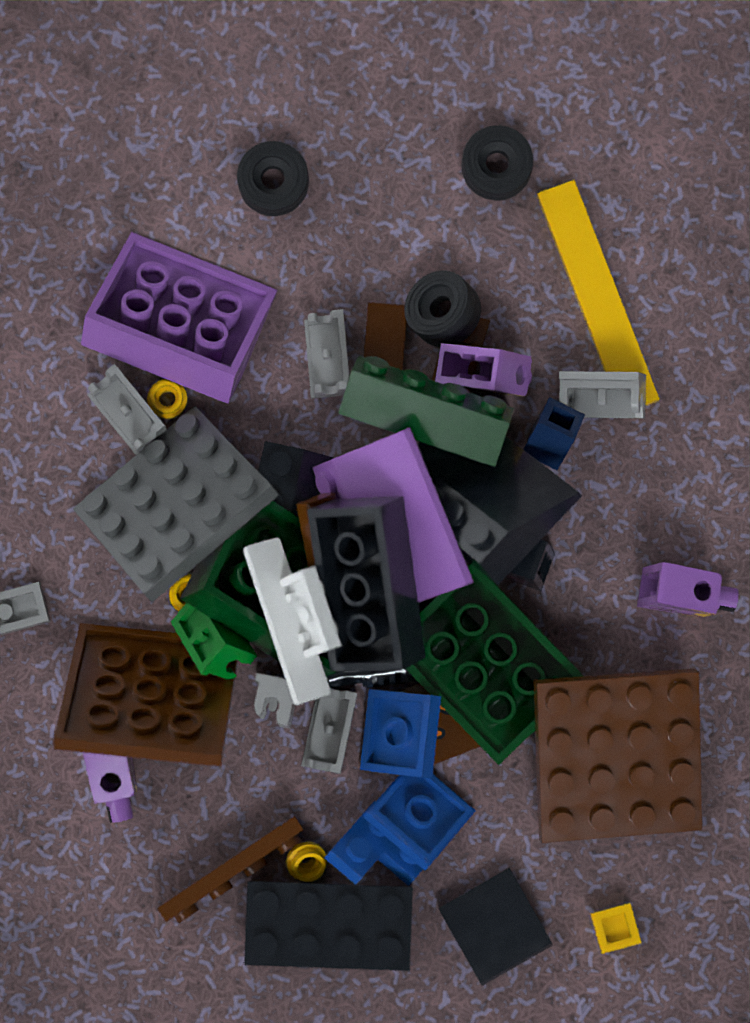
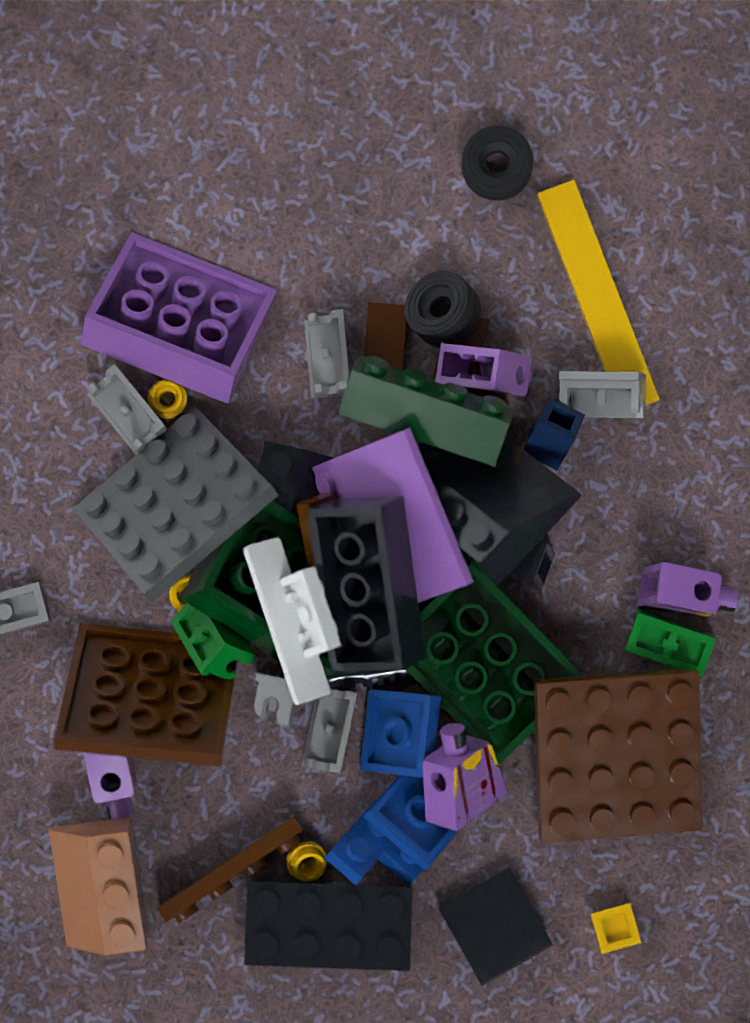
(99, 886): none -> nougat slope
(273, 156): black tyre -> none
(460, 779): none -> medium lavender torso
(669, 641): none -> green hinge

